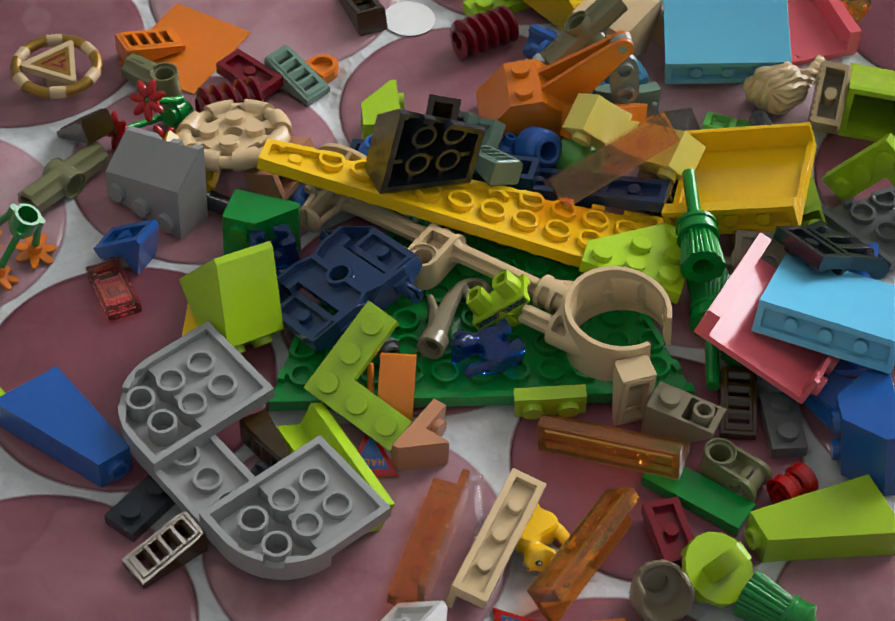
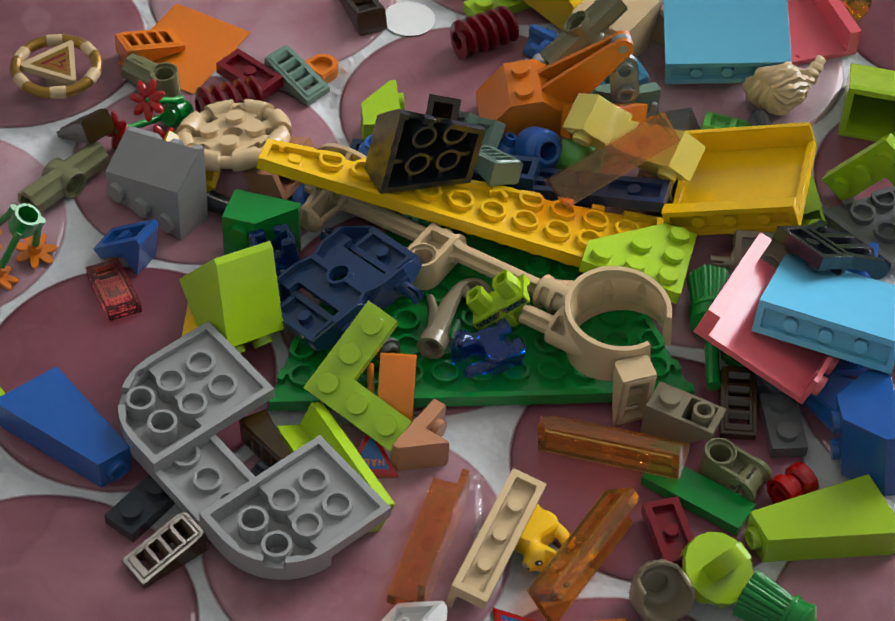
(549, 400): lime plate -> none
(698, 237): green piece -> none
(829, 96): tan brick -> none

